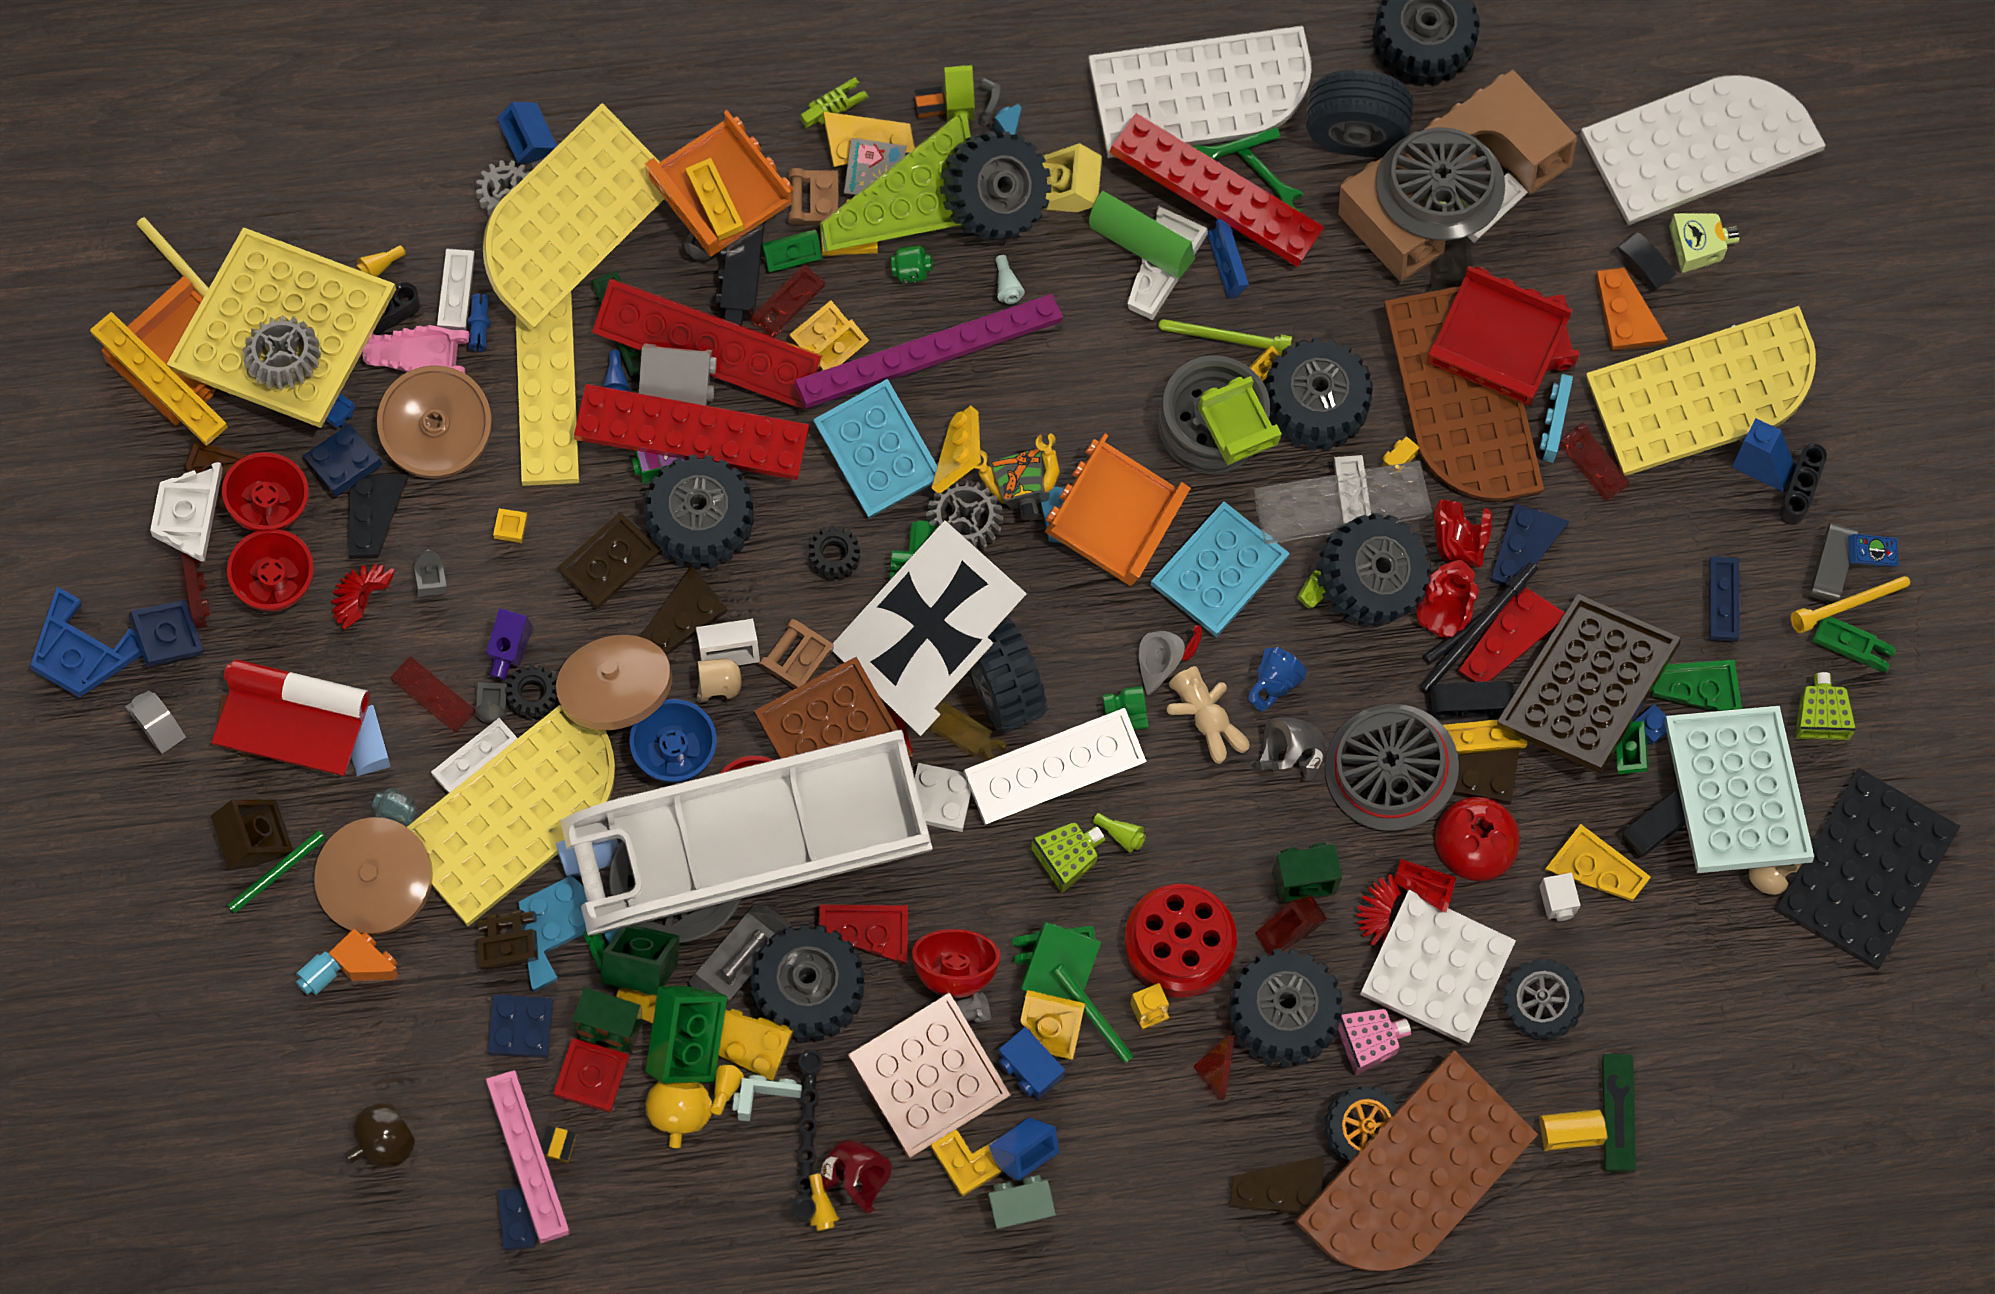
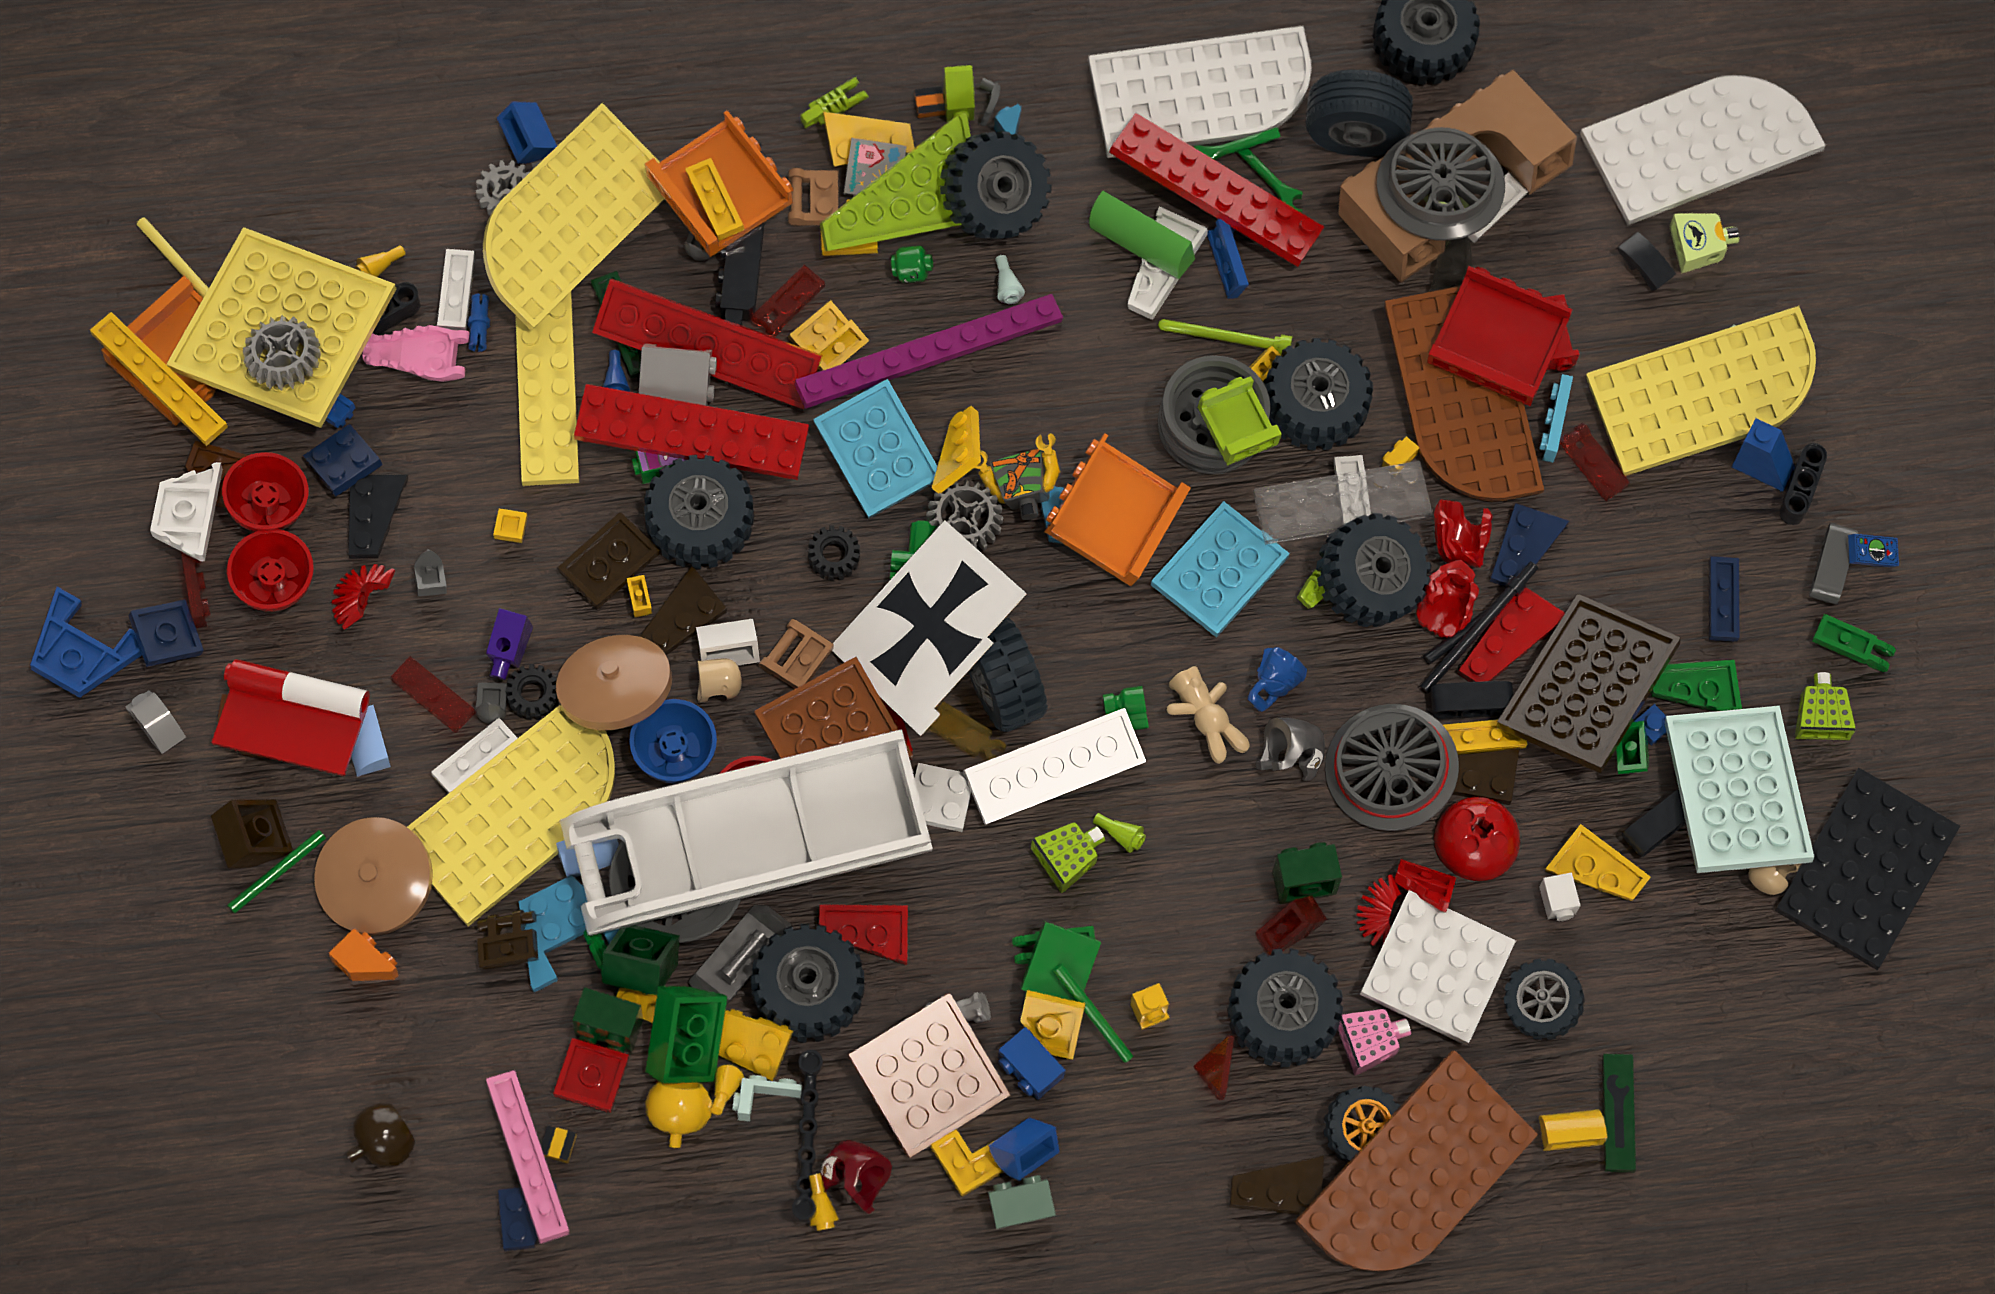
(317, 973): medium azure brick -> none
(395, 806): clear light blue head -> none
(434, 421): medium nougat dish -> none
(520, 1026): dark blue plate -> none
(639, 596): none -> yellow piece
(792, 250): green plate -> none
(955, 961): red piece -> none
(1073, 178): light yellow slope -> none
(1161, 654): light grey piece -> none
(1171, 972): red wheel -> none
(1626, 313): orange wing -> none
(1804, 619): yellow piece -> none

